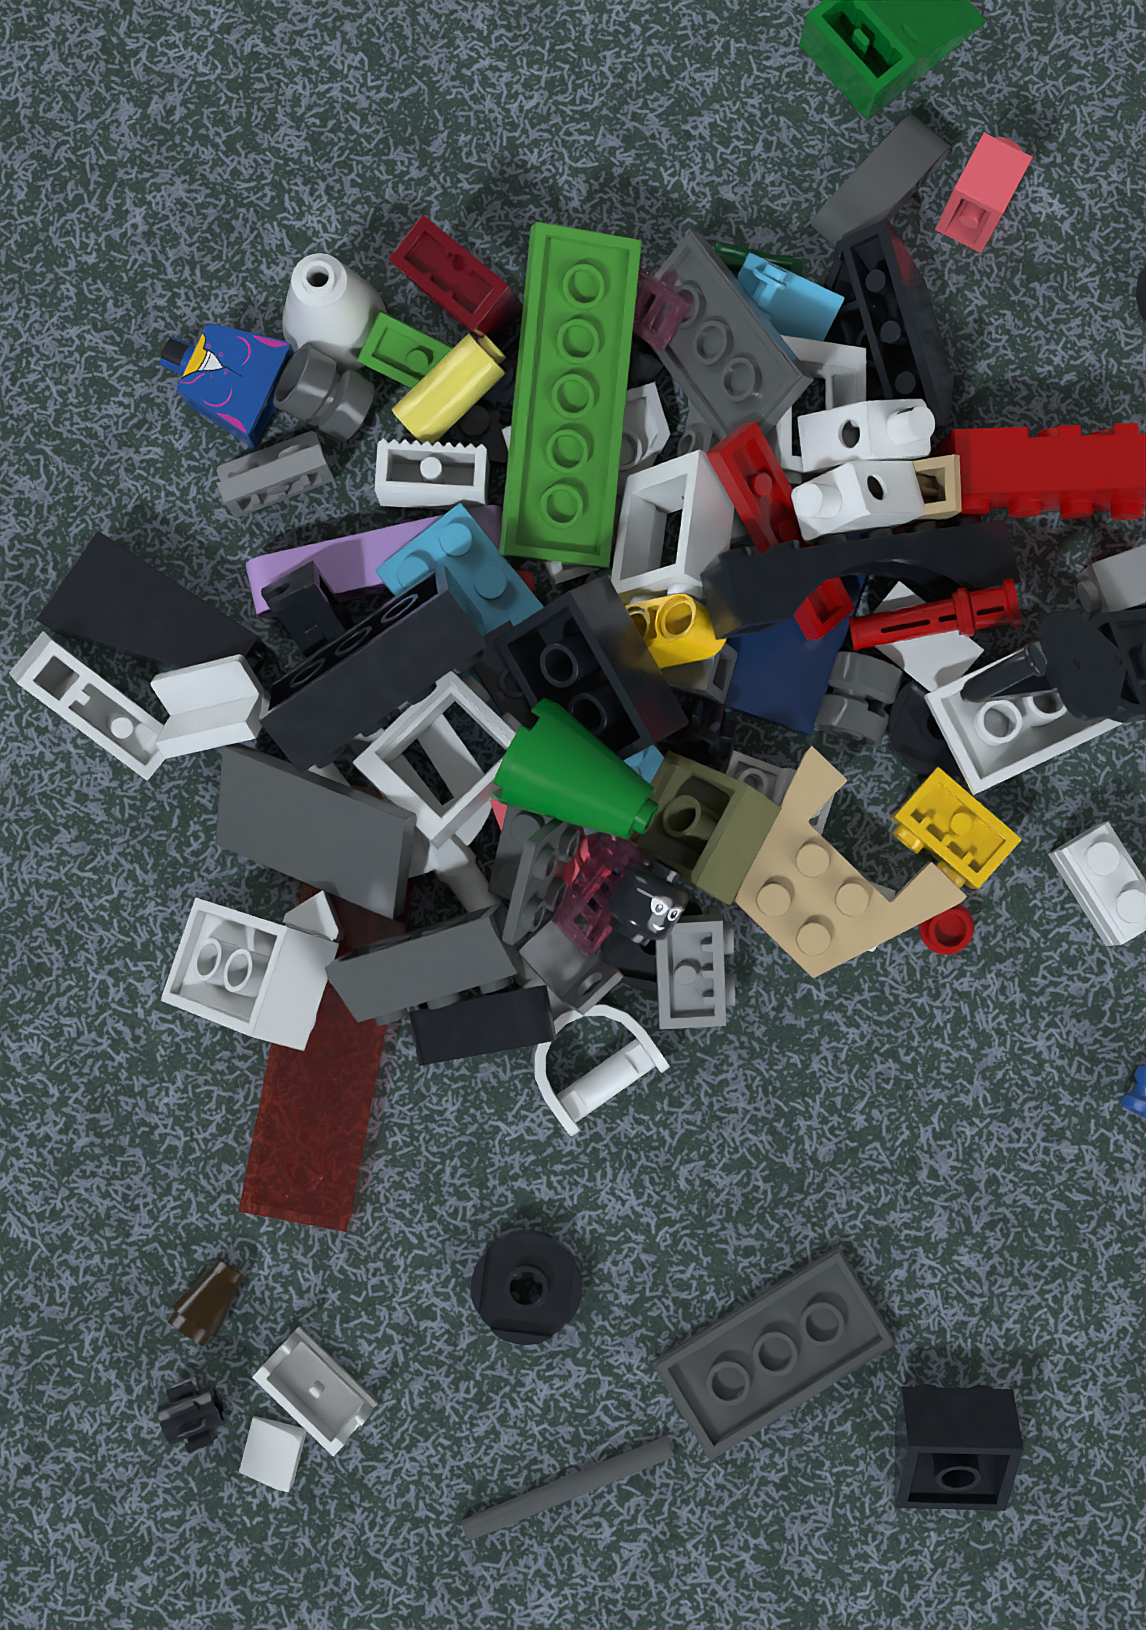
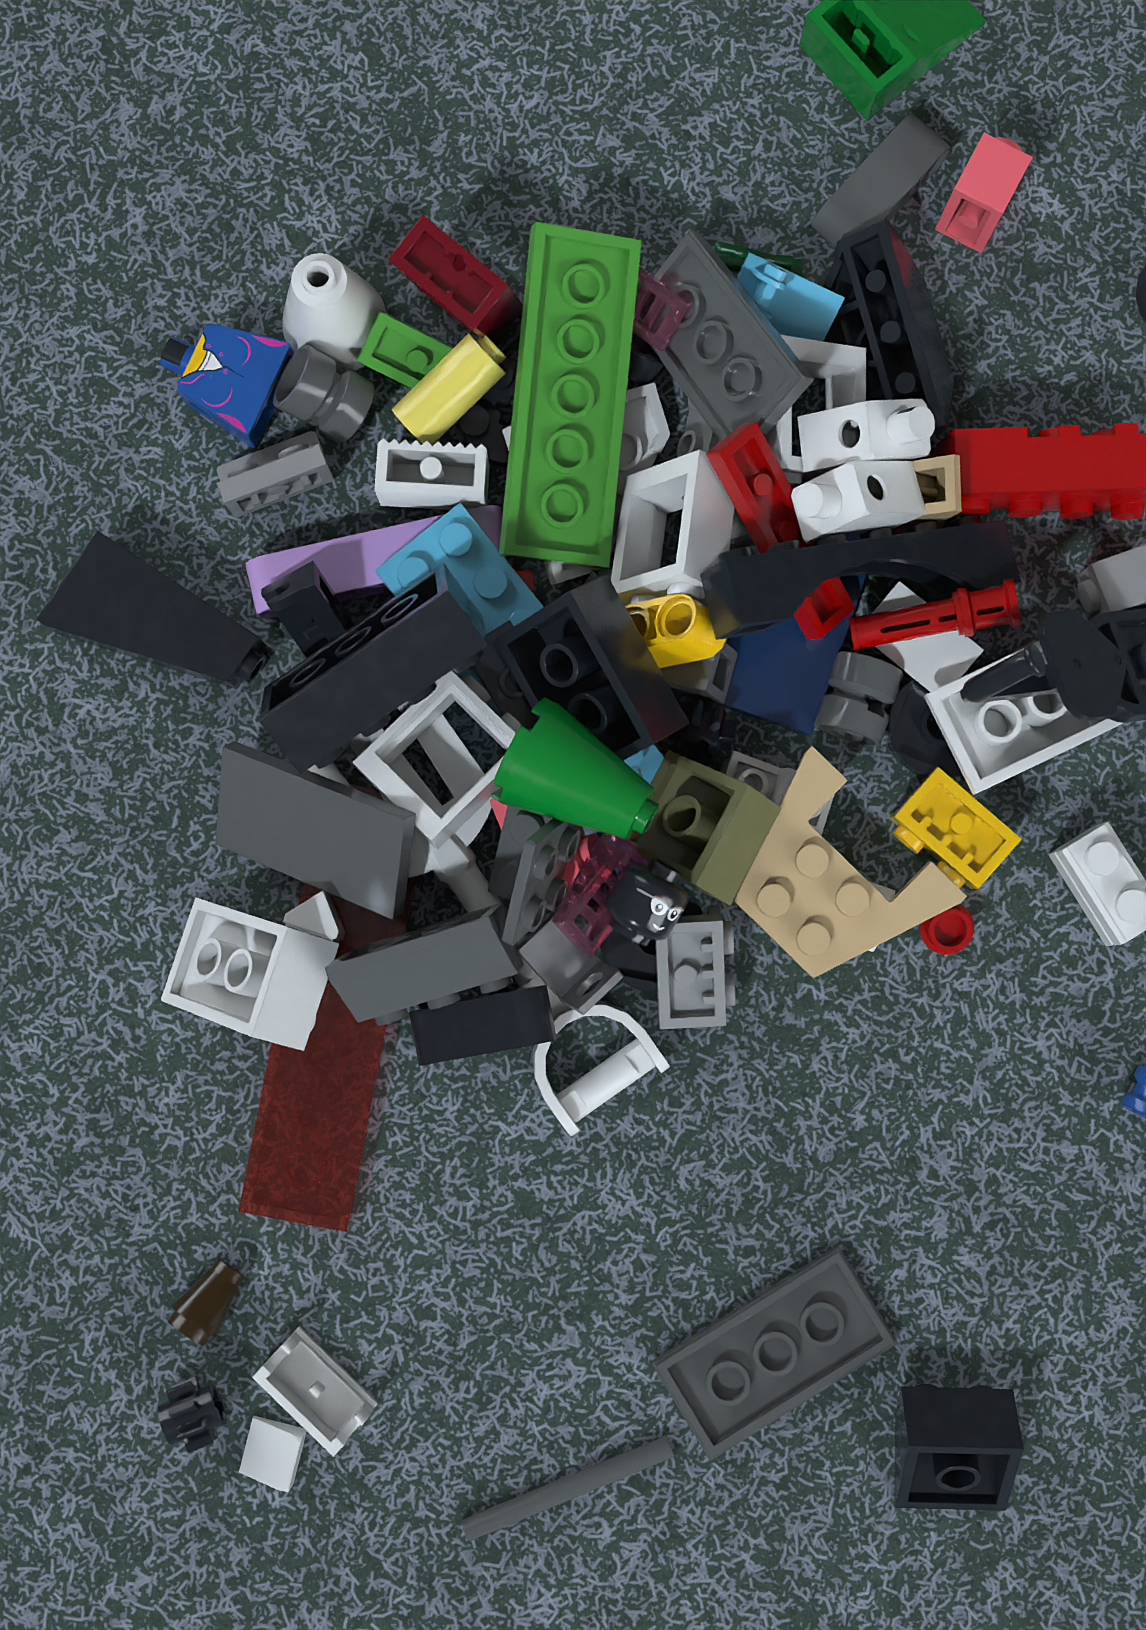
(90, 704): white slope -> none
(208, 706): white panel -> none
(501, 1306): black plate -> none

